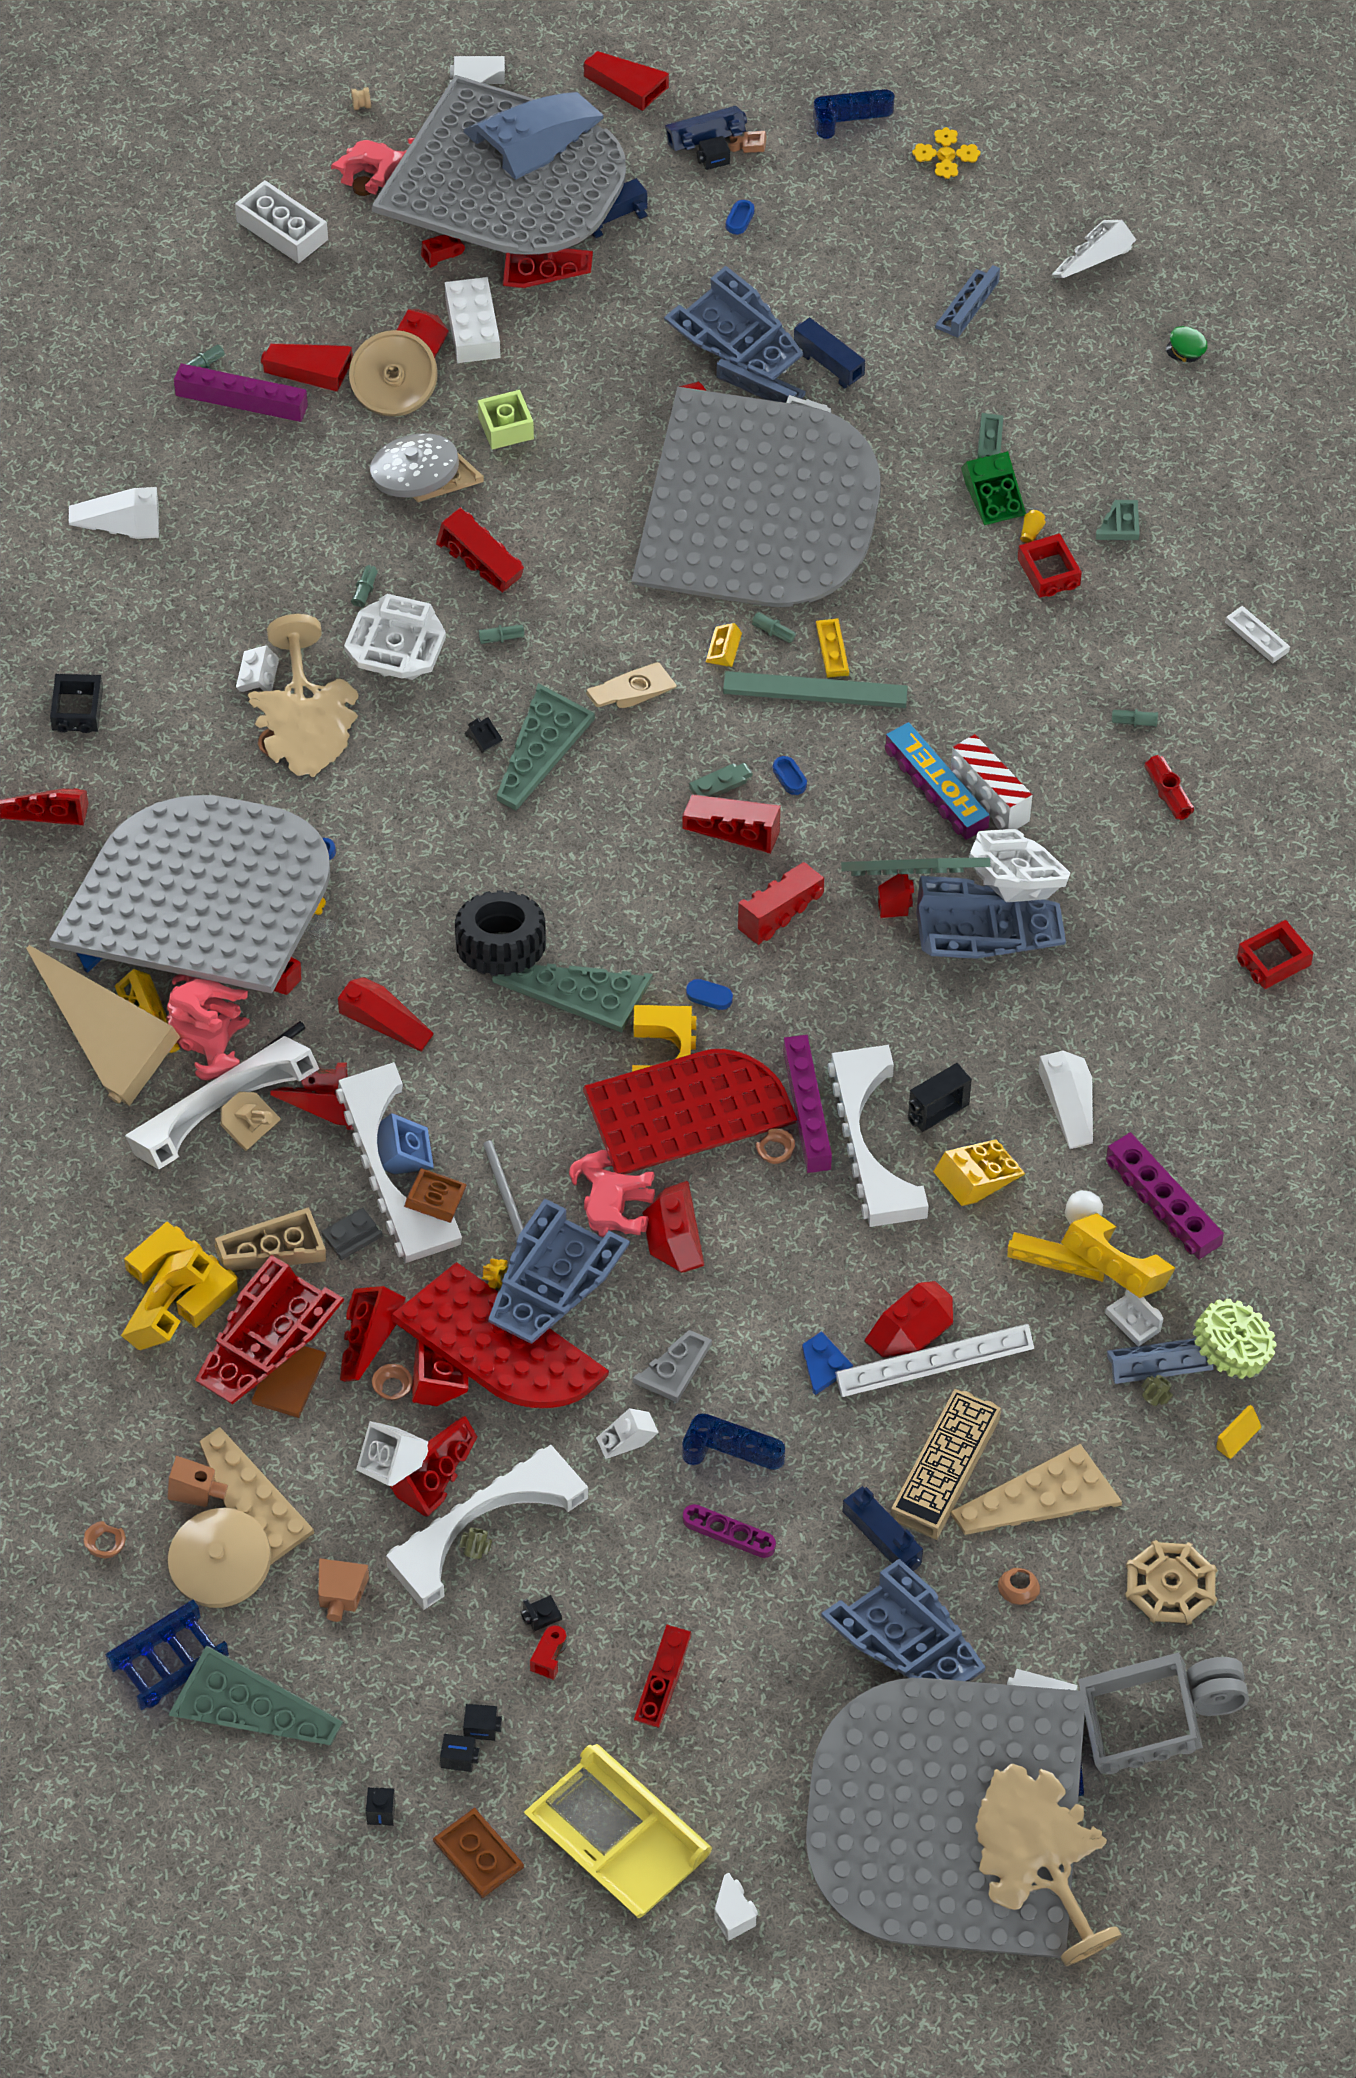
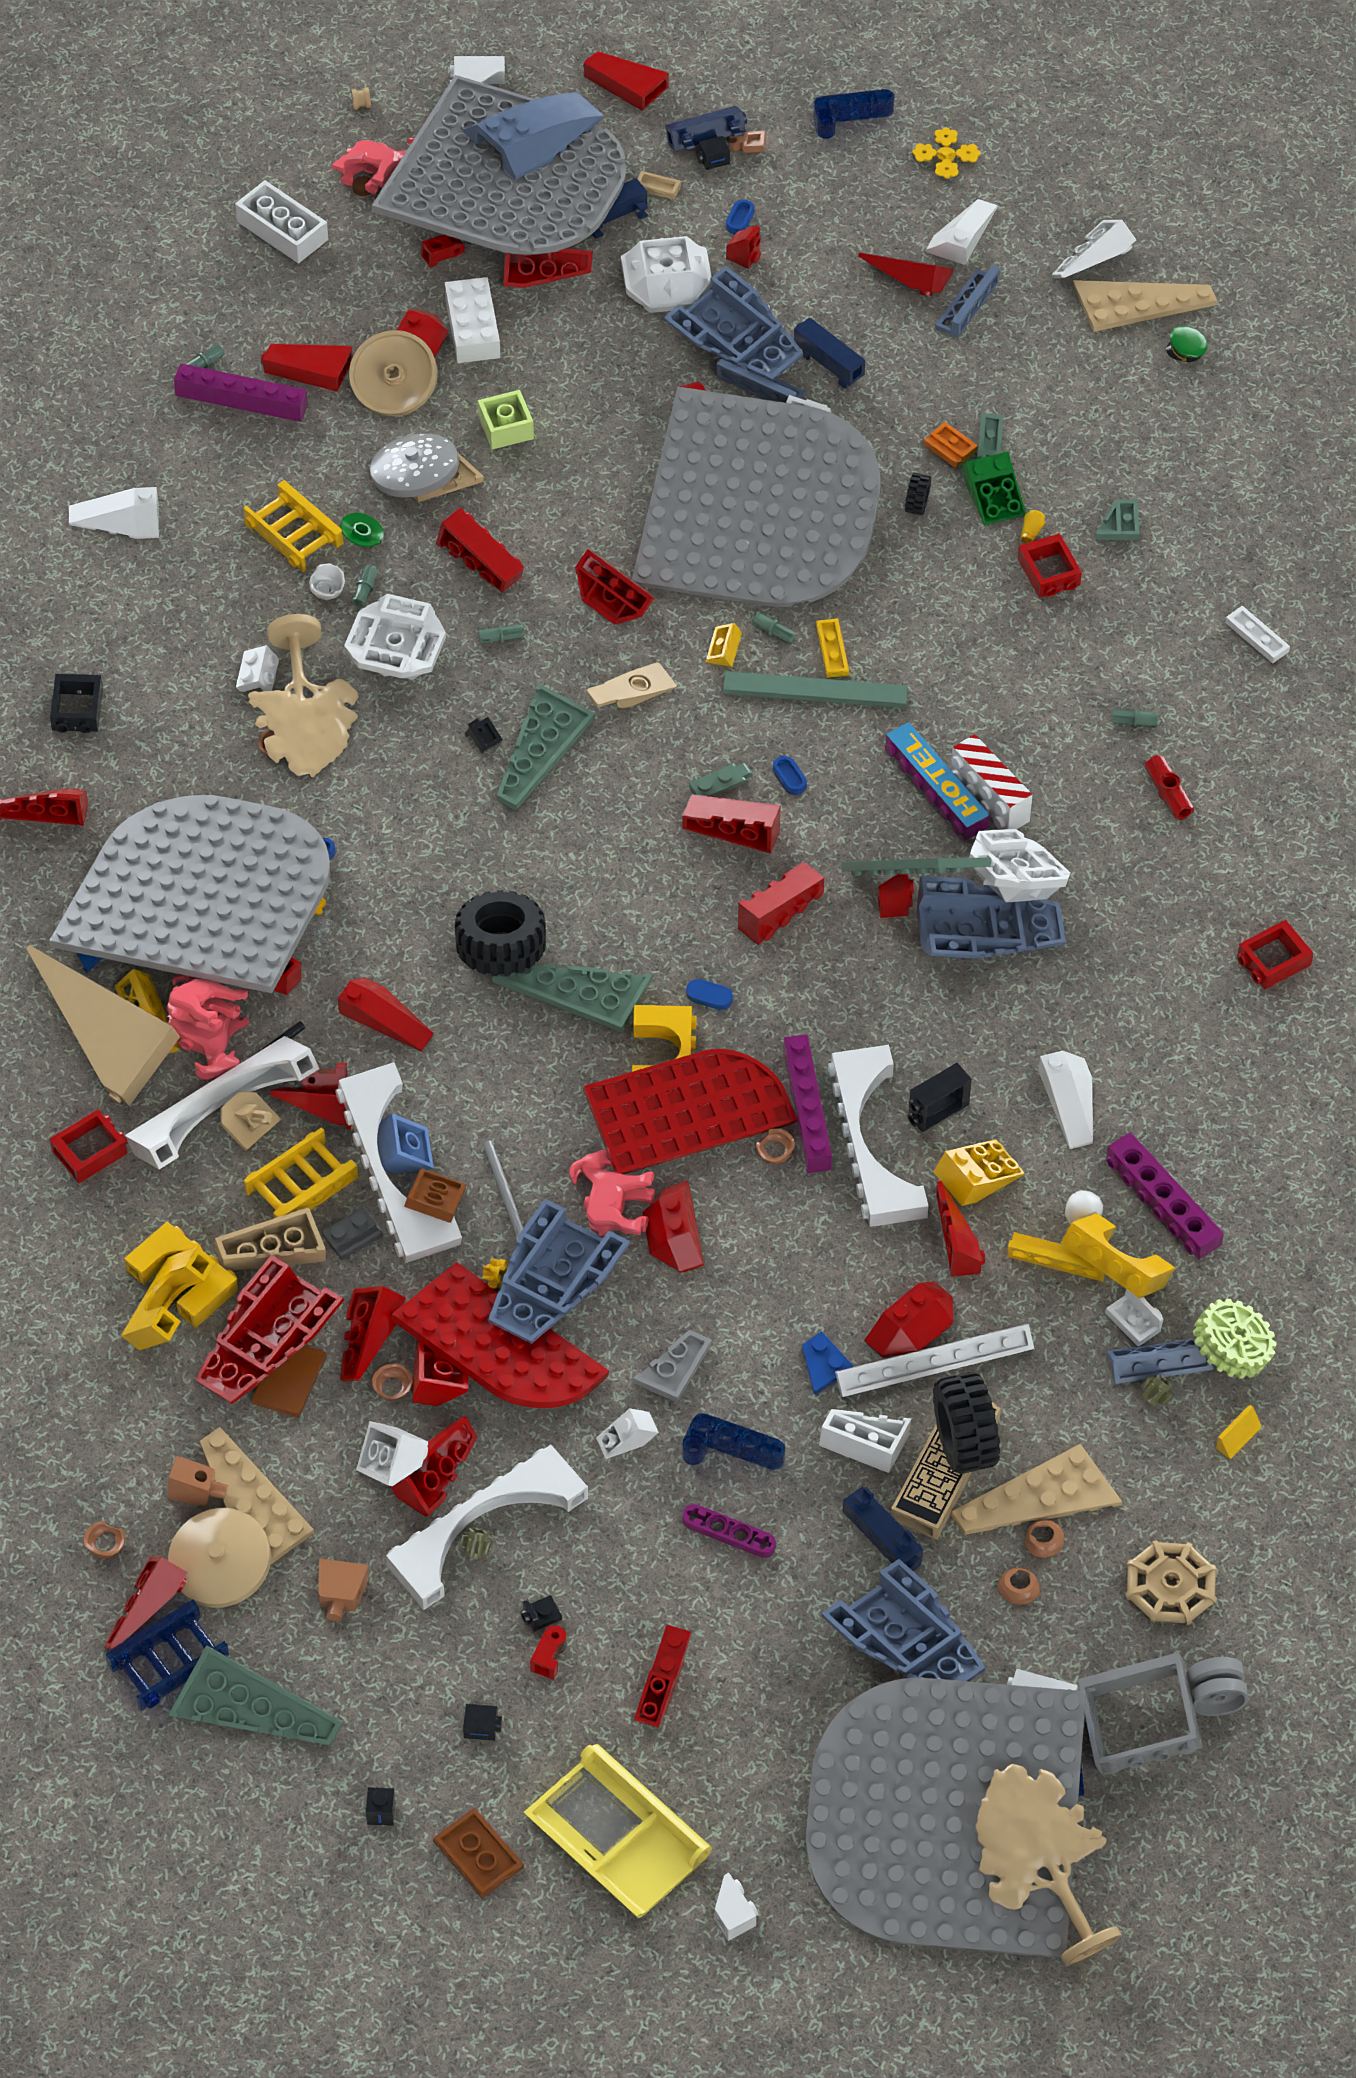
(97, 1162): none -> red window
(155, 1587): none -> red wedge
(300, 509): none -> yellow fence
(323, 1186): none -> yellow fence
(325, 578): none -> white hair
(361, 529): none -> green dish
(459, 1753): black brick -> none
(610, 590): none -> red wedge
(660, 185): none -> tan tile
(666, 273): none -> white piece
(745, 247): none -> red slope
(865, 1438): none -> white wedge
(916, 275): none -> red wedge
(918, 493): none -> black tyre
(950, 445): none -> orange plate
(960, 1241): none -> red wedge
(962, 234): none -> white wedge
(966, 1422): none -> black tyre
(1045, 1549): none -> nougat piece
(1126, 303): none -> tan wing

